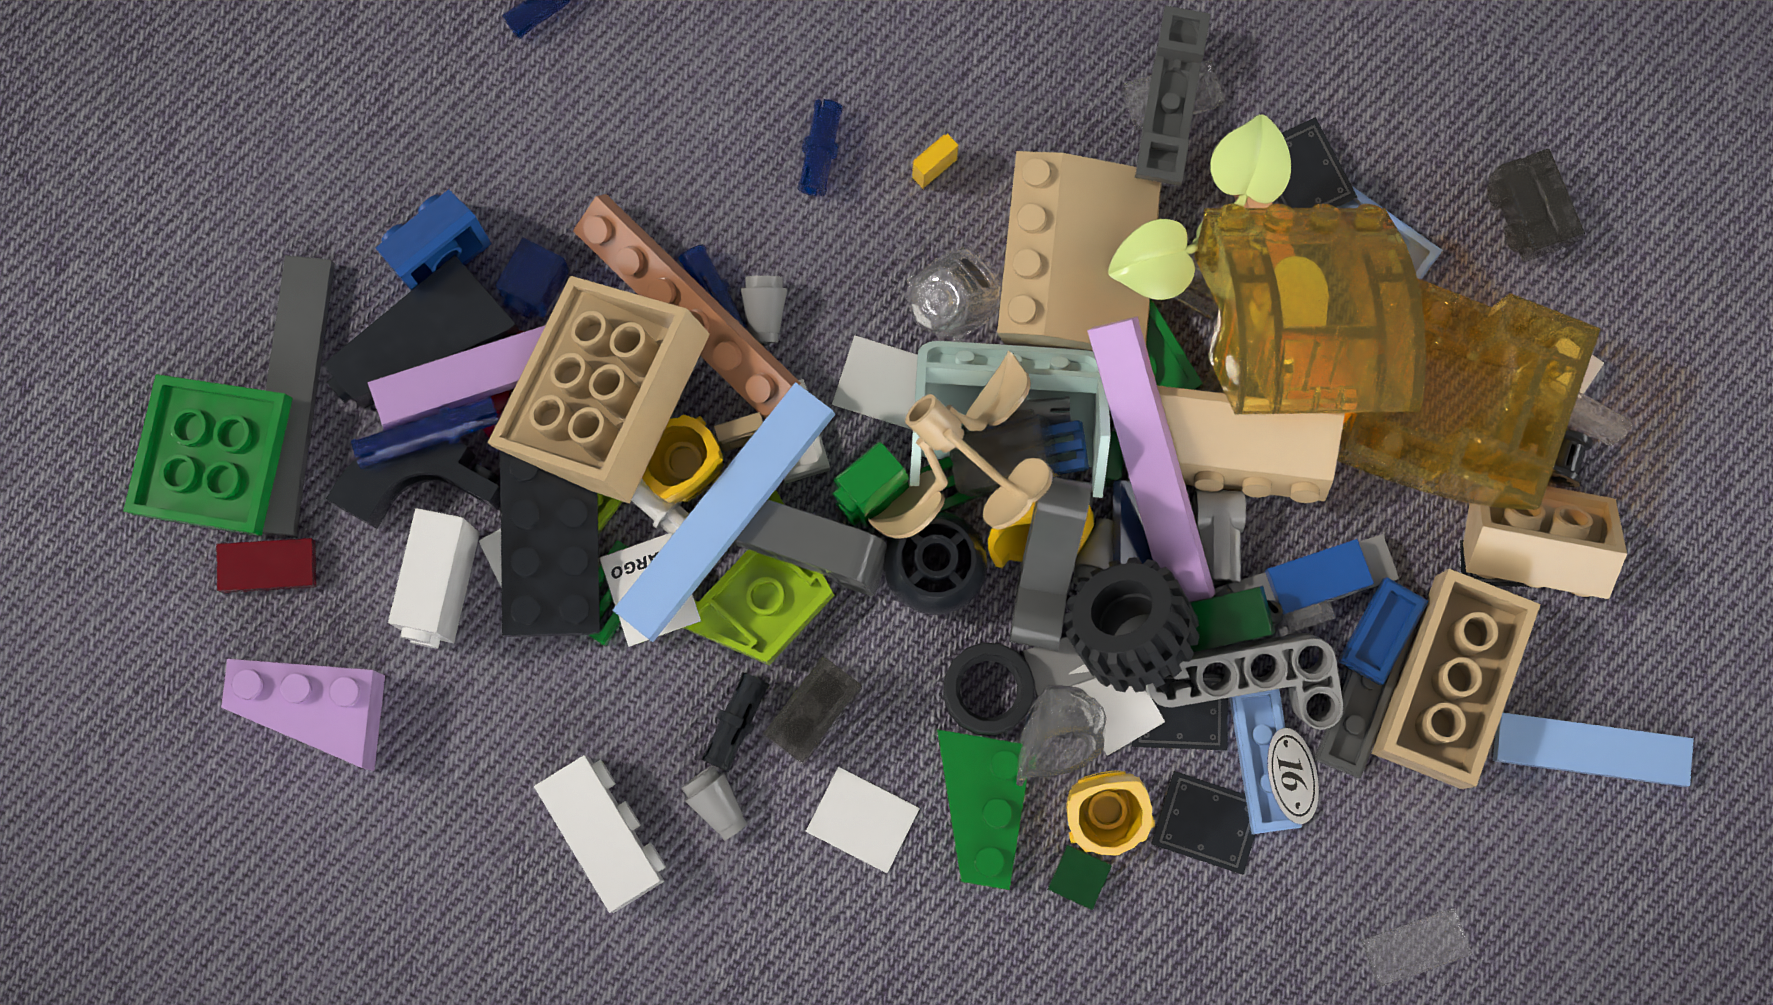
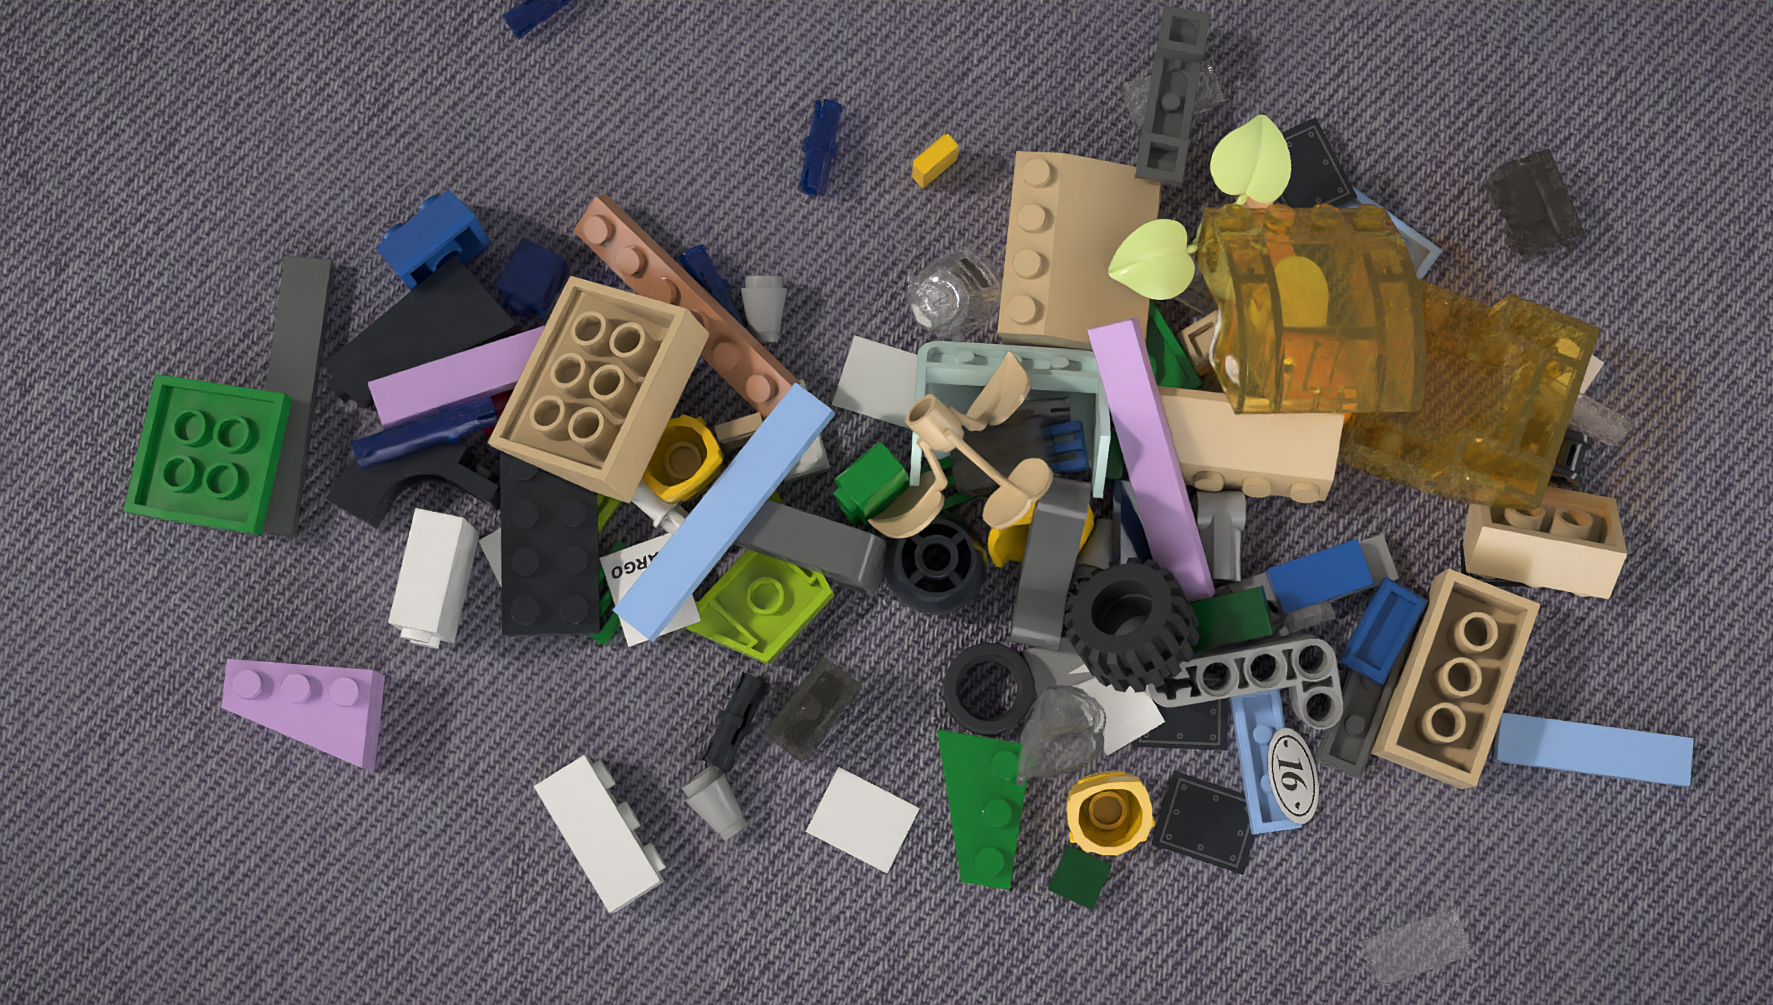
(266, 565): dark red tile -> none
(1197, 341): none -> tan tile

